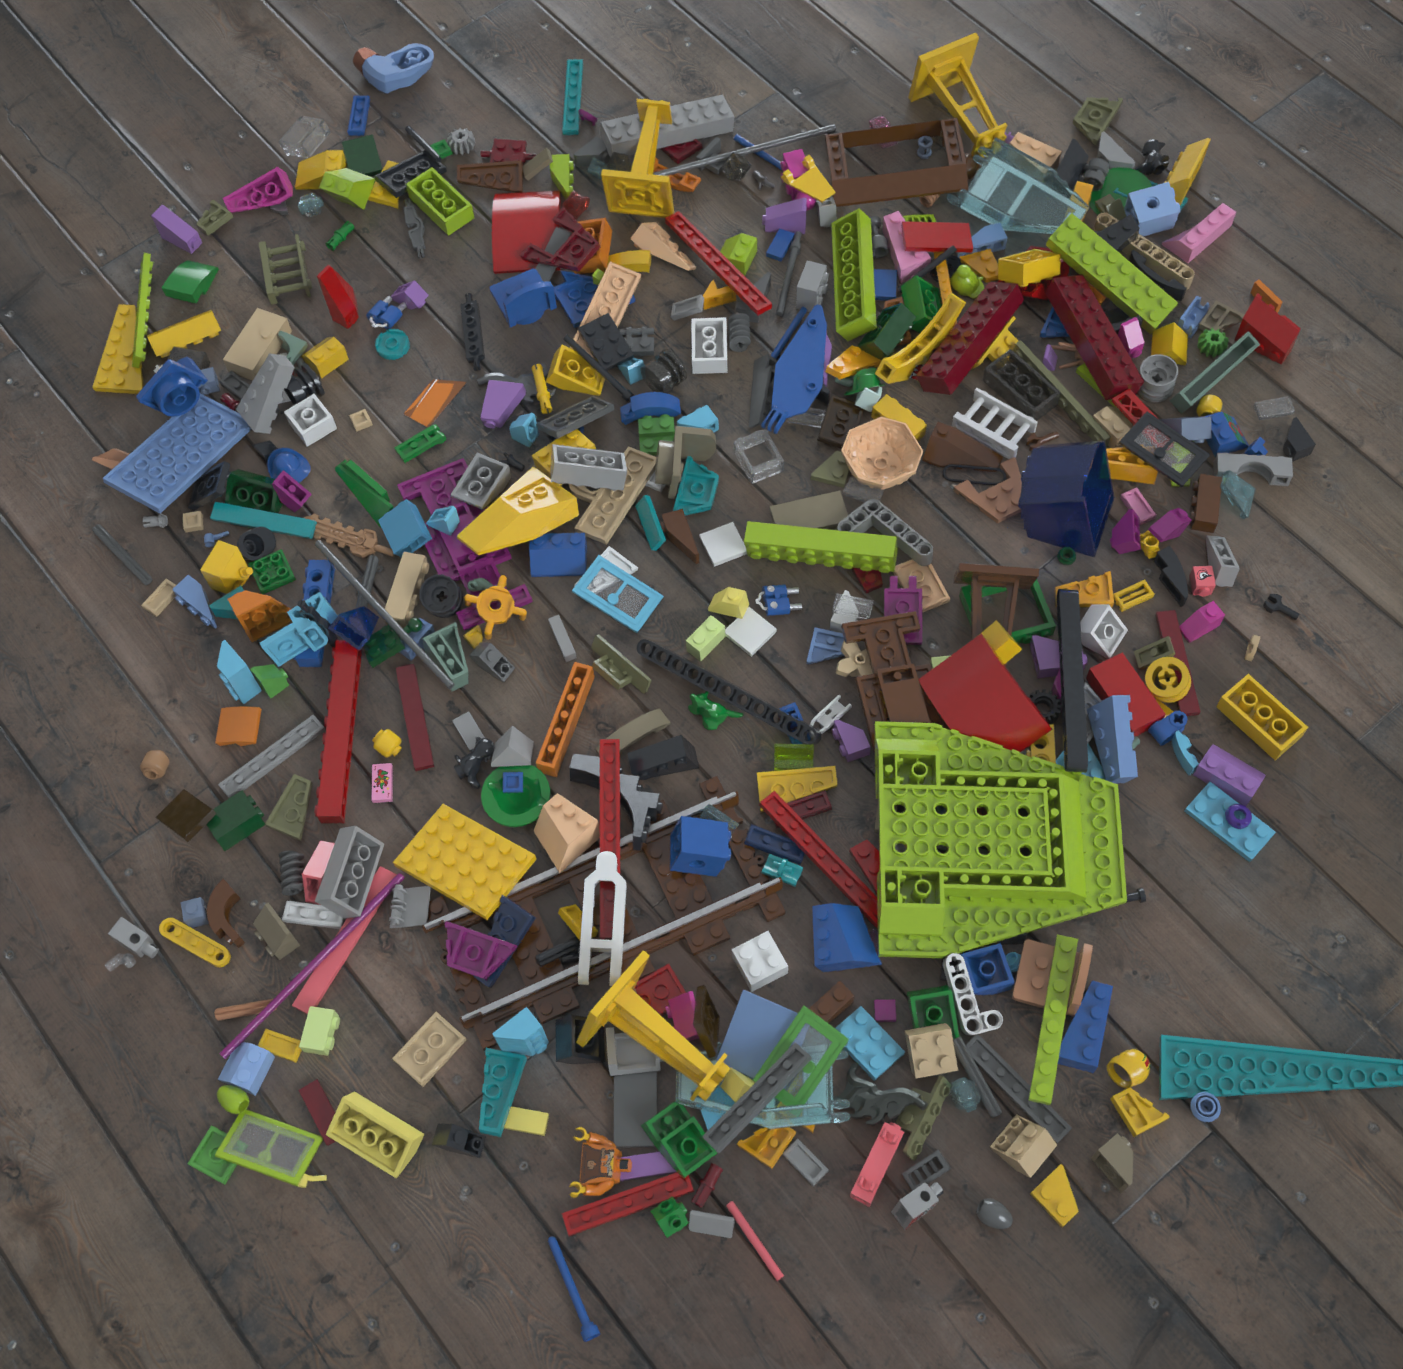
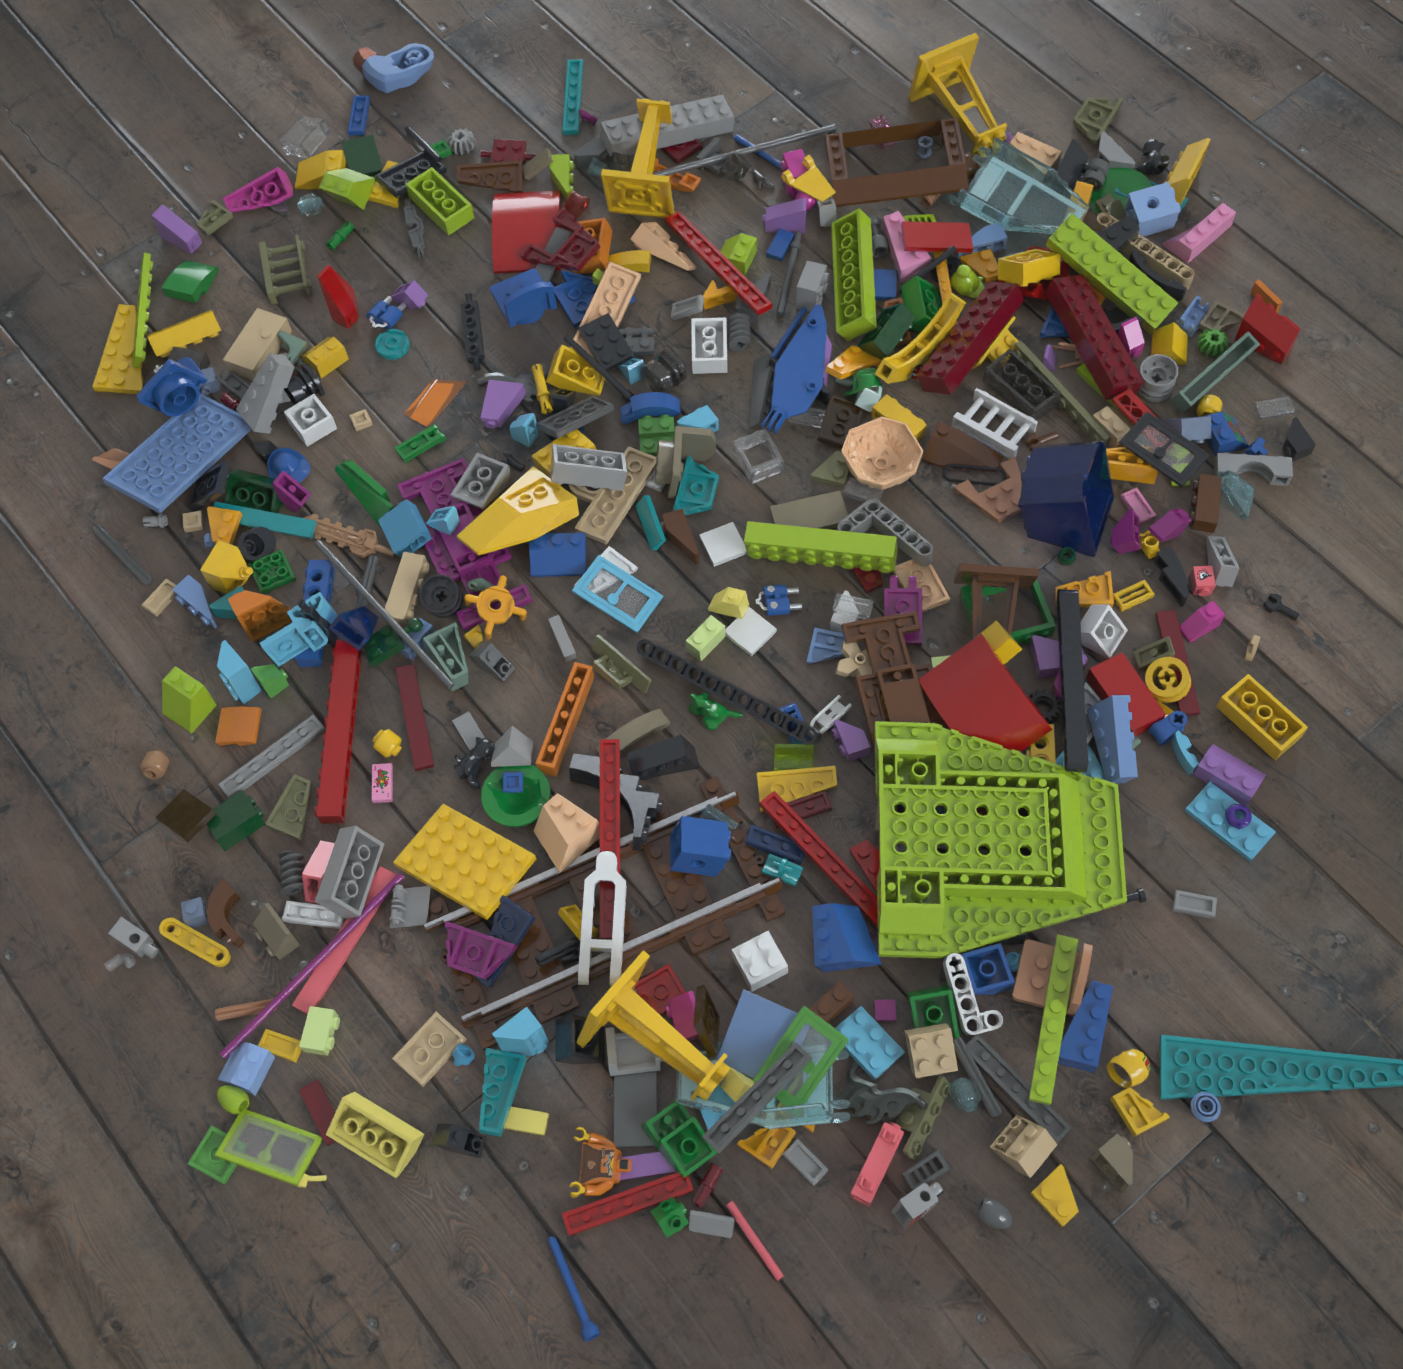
(185, 700): none -> lime slope
(223, 524): none -> light orange wing
(462, 1055): none -> dark azure tile
(562, 399): none -> black slope
(1194, 904): none -> light grey tile

